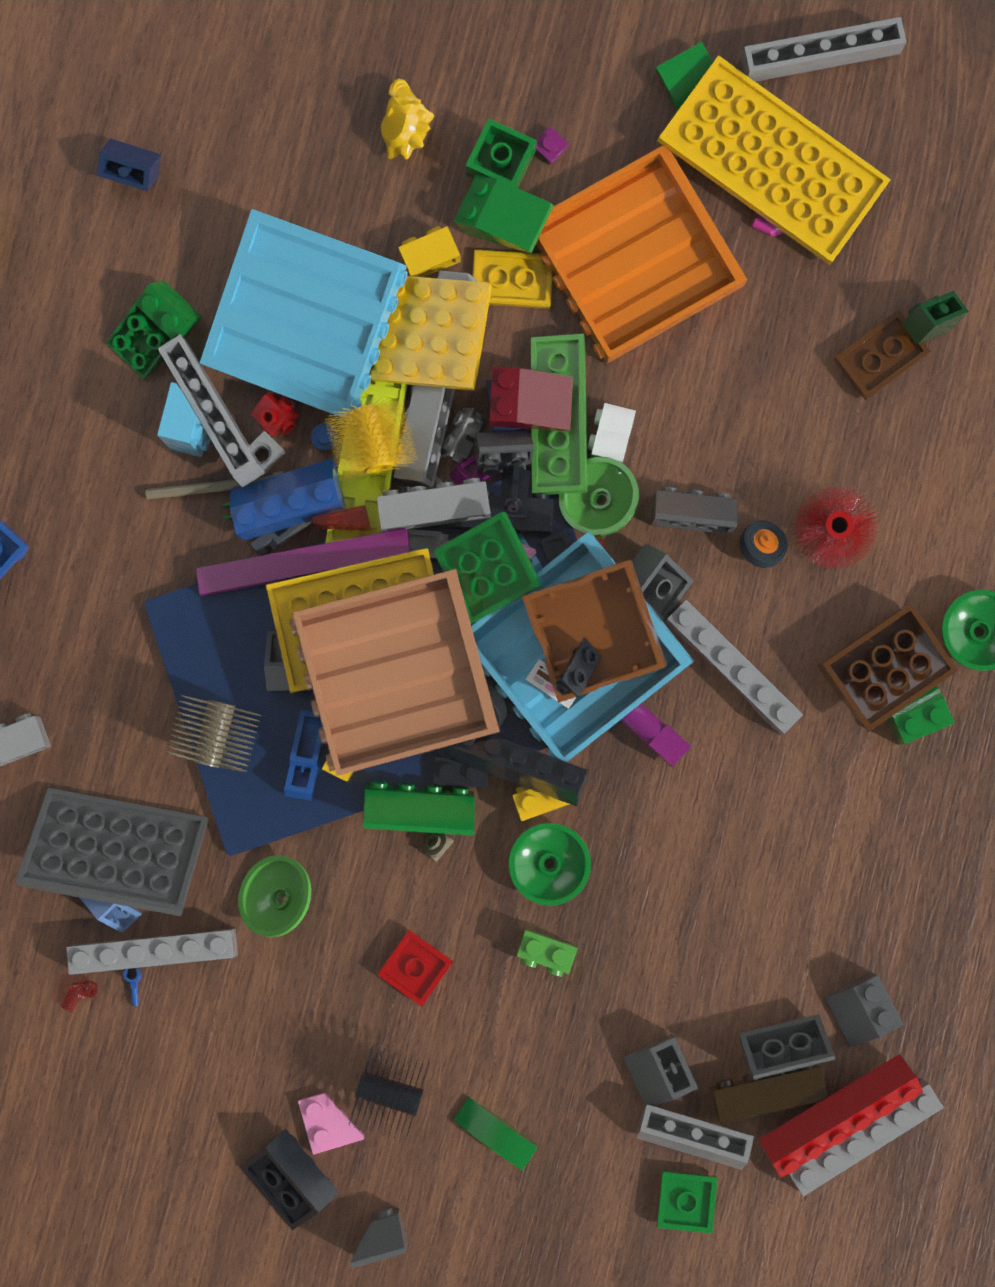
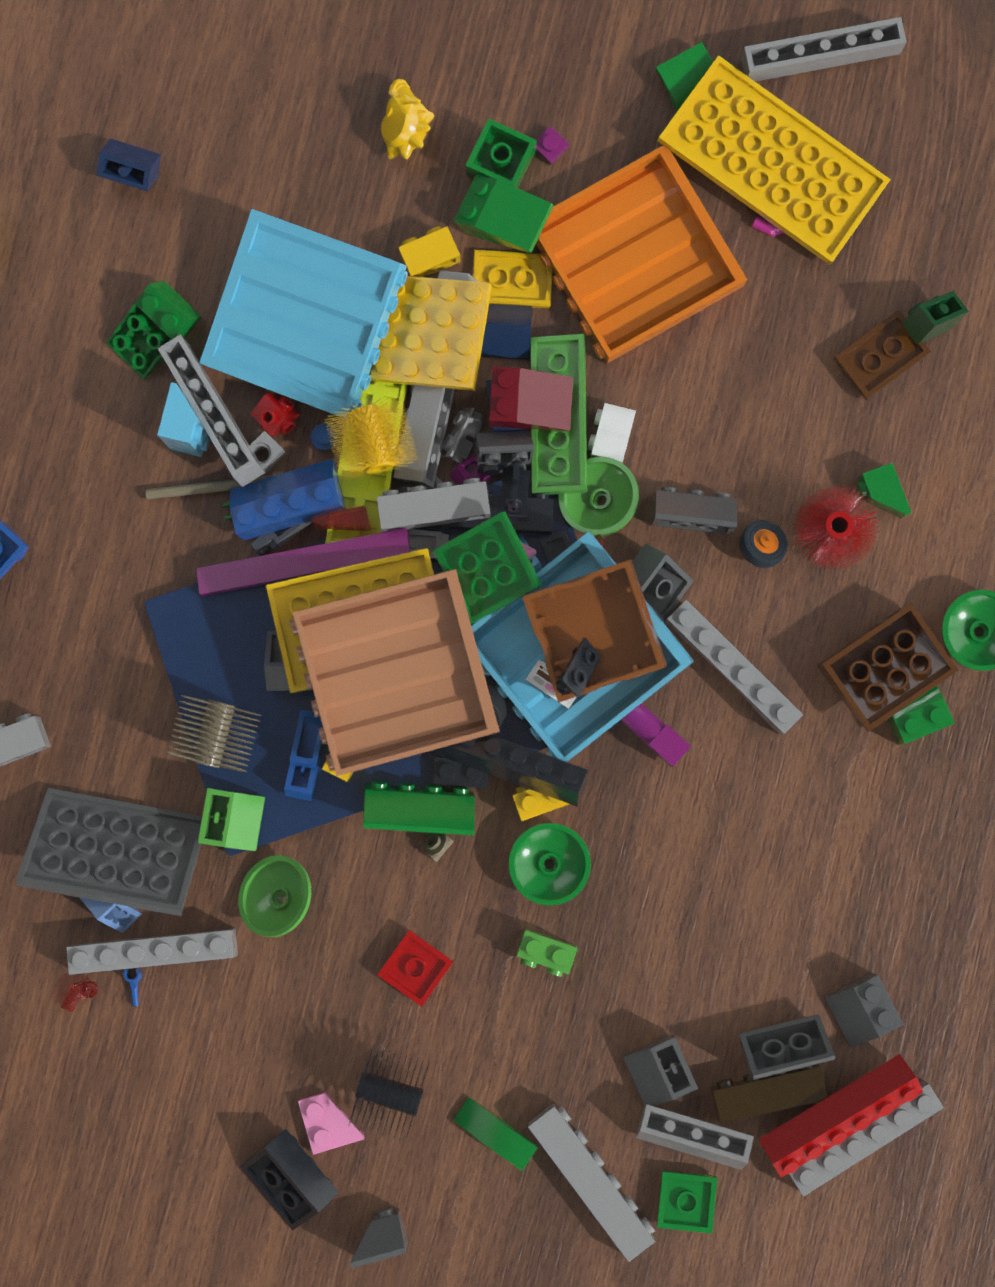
(231, 819): none -> bright green slope
(507, 332): none -> dark blue slope
(591, 1182): none -> light grey brick
(885, 490): none -> green slope

